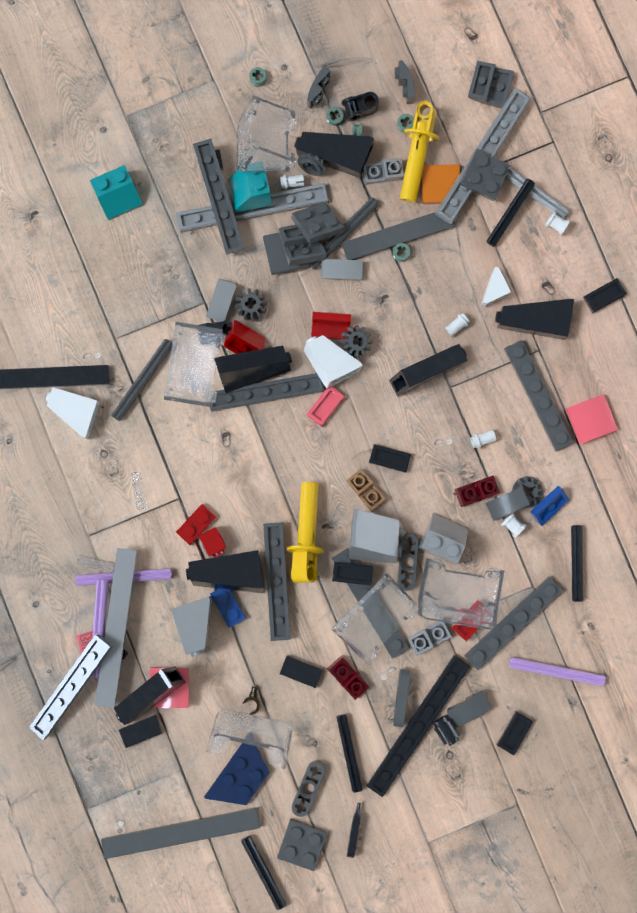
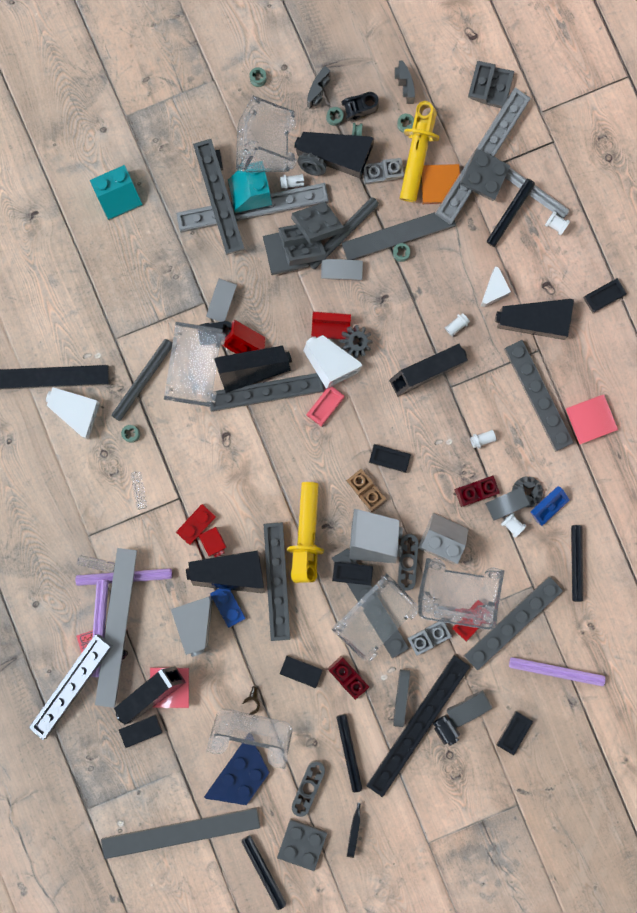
(131, 439): none -> sand green bush
(257, 308): dark grey gear -> none

